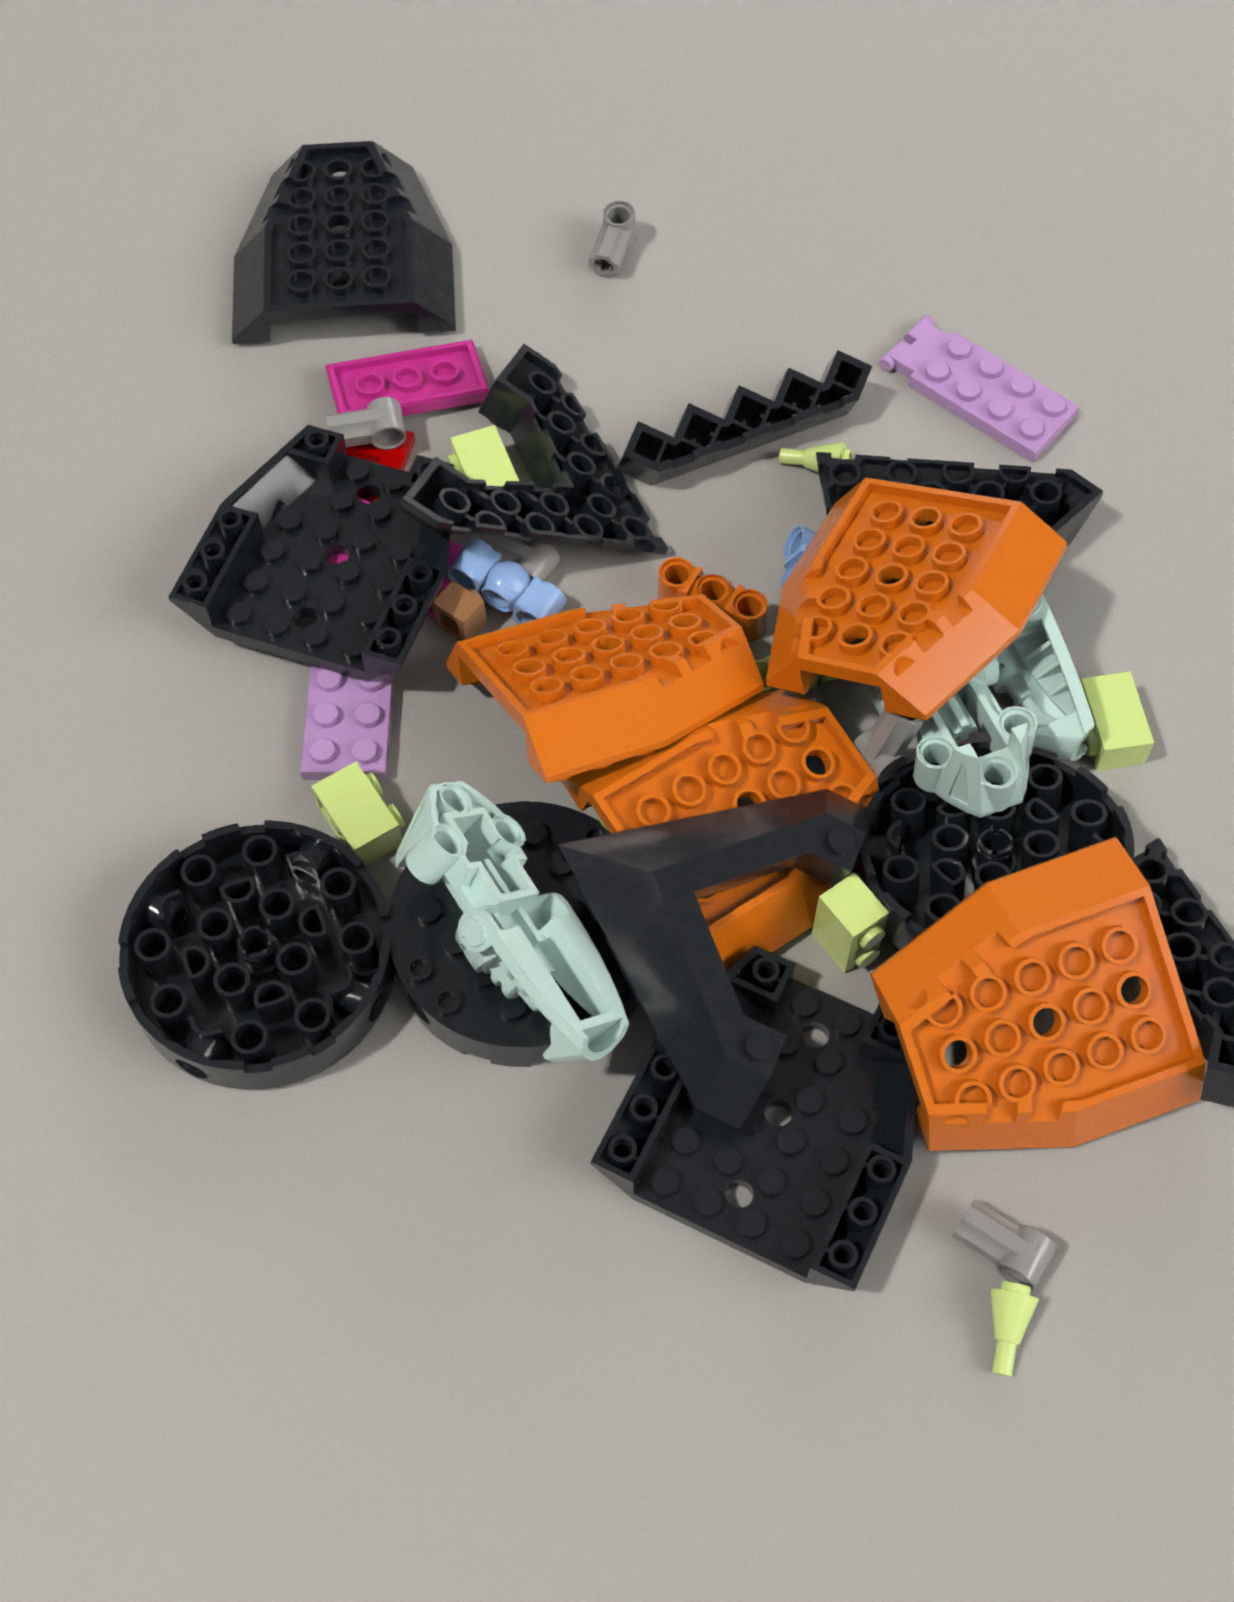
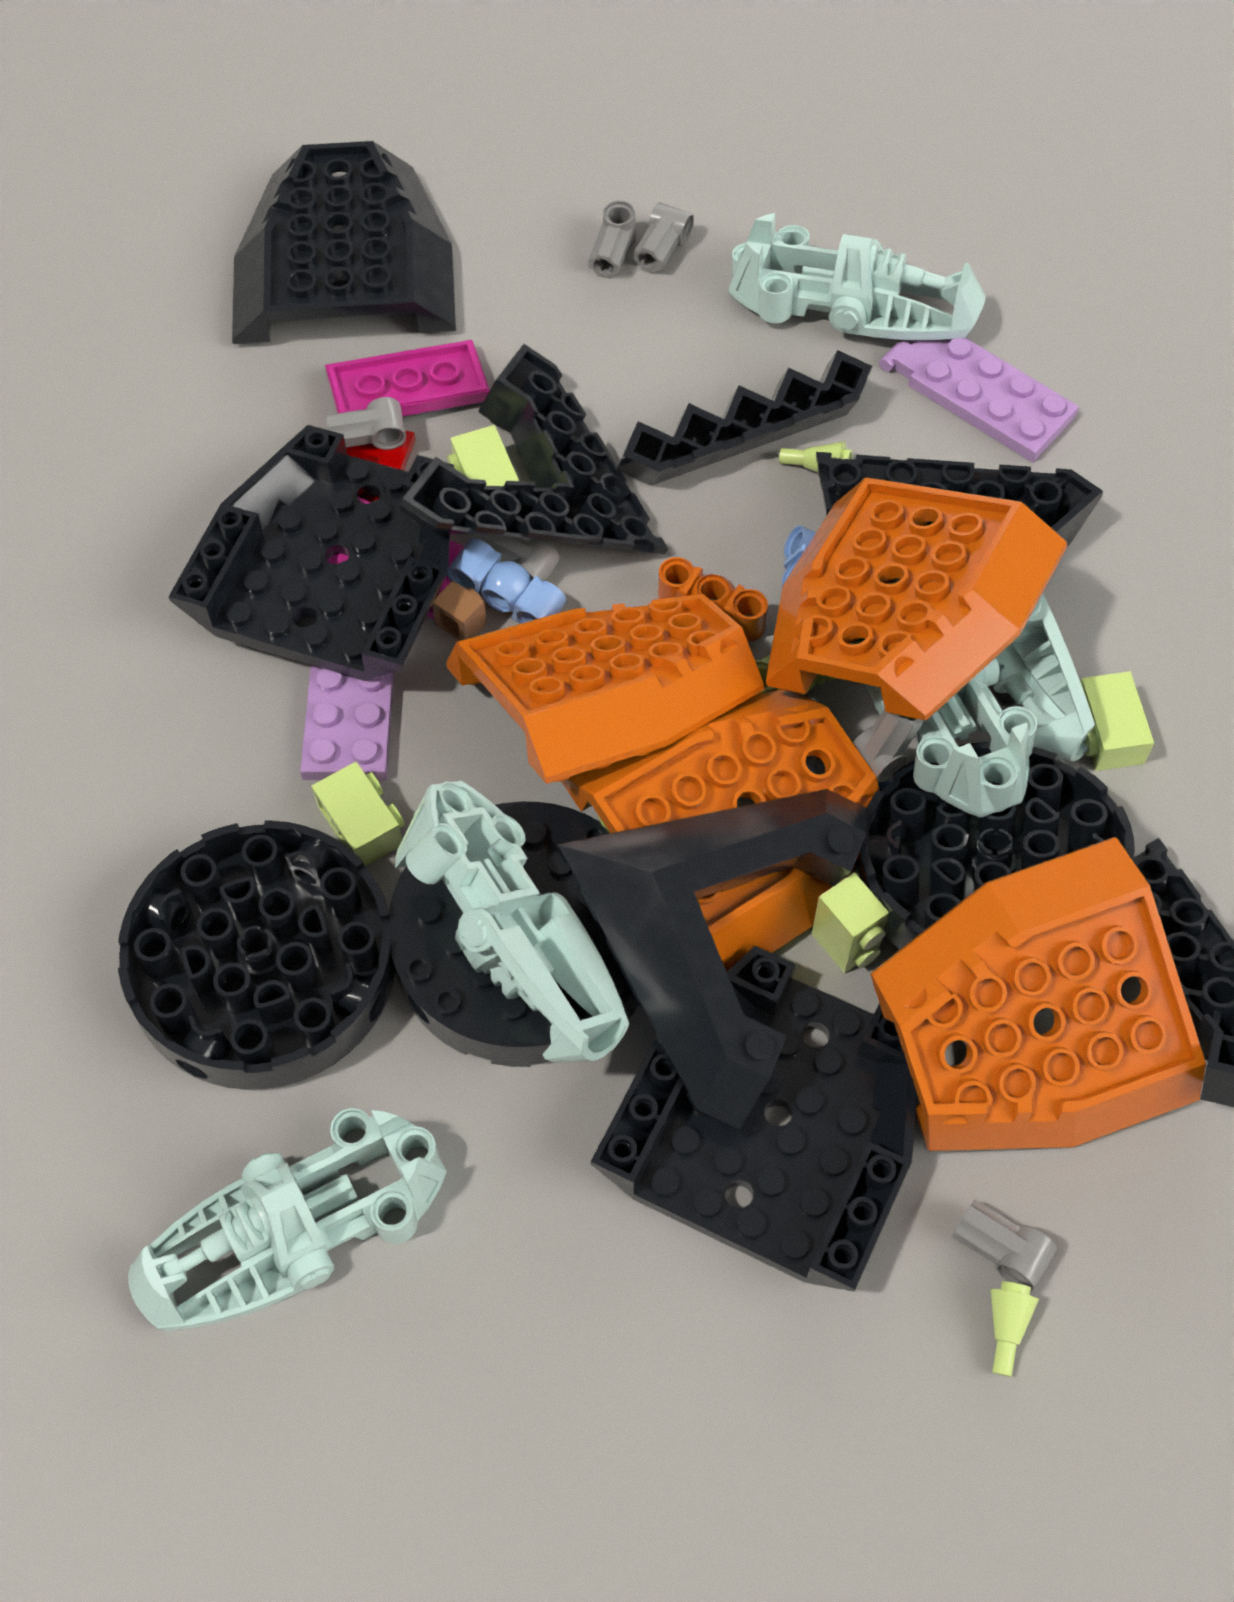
(276, 1226): none -> light aqua piece
(666, 230): none -> light grey piece
(856, 284): none -> light aqua piece

